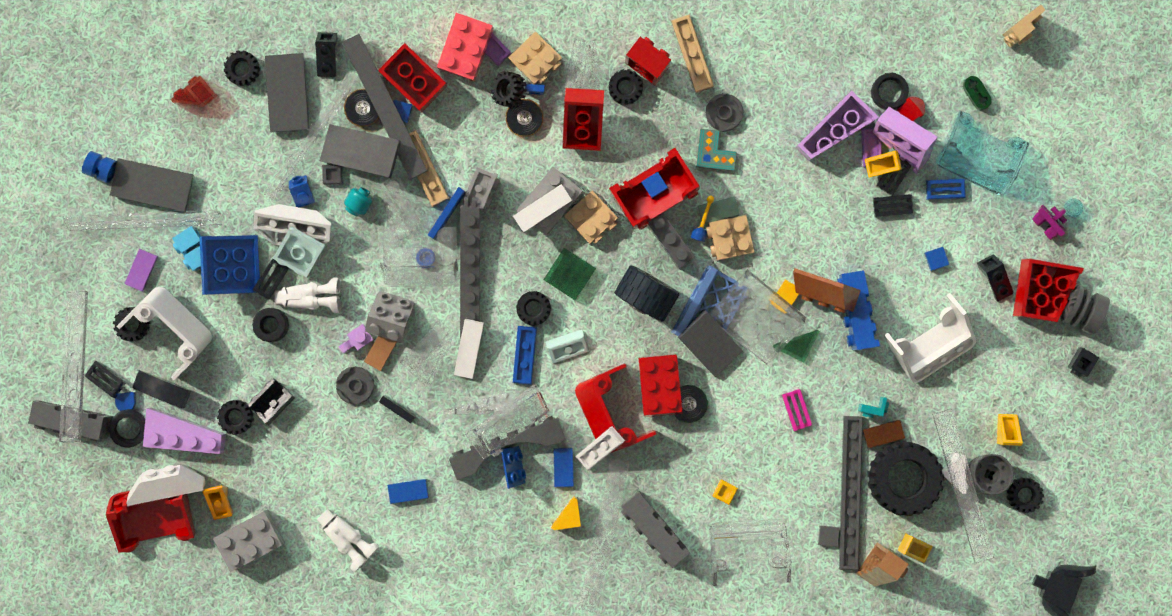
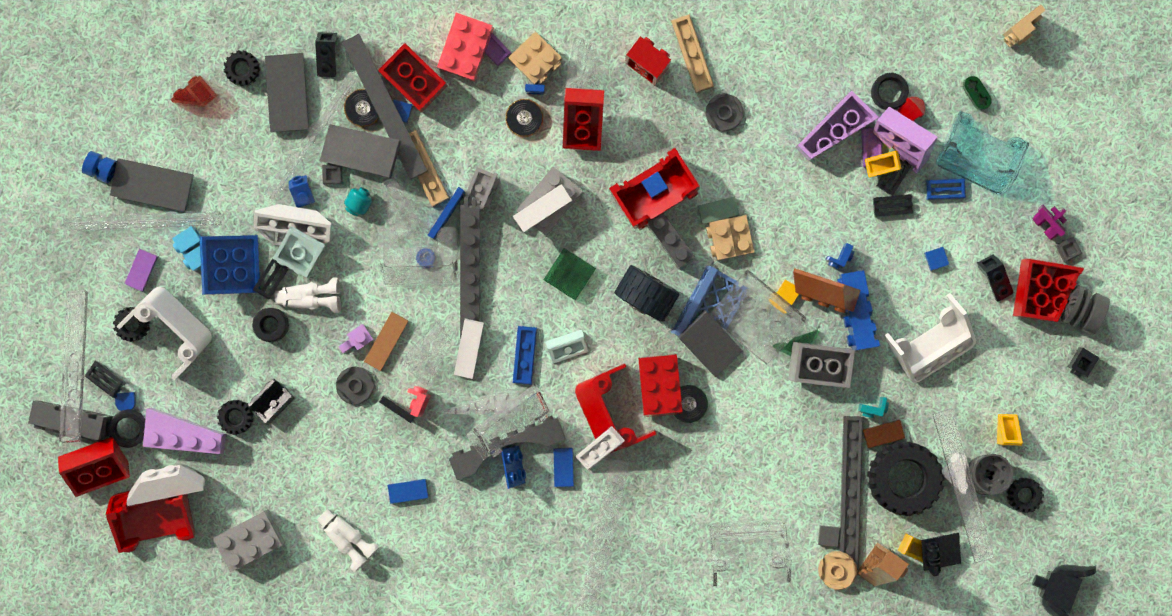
(93, 467): none -> red brick
(161, 389): black slope -> none
(218, 502): light orange slope -> none
(389, 316): light grey bracket -> none
(420, 403): none -> coral bracket
(500, 87): black tyre -> none
(533, 296): black tyre -> none
(569, 516): yellow slope -> none
(591, 218): tan plate -> none
(625, 98): black tyre -> none
(656, 530): dark grey wedge -> none
(700, 233): hinge -> none
(710, 156): sand green tile -> none
(725, 492): yellow tile -> none
(802, 425): dark pink tile -> none
(821, 365): none -> light grey brick
(837, 570): none -> tan tile
(845, 255): none -> blue bracket
(941, 552): none -> black hinge
(1068, 249): none -> dark grey tile
(1073, 207): clear light blue plate -> none

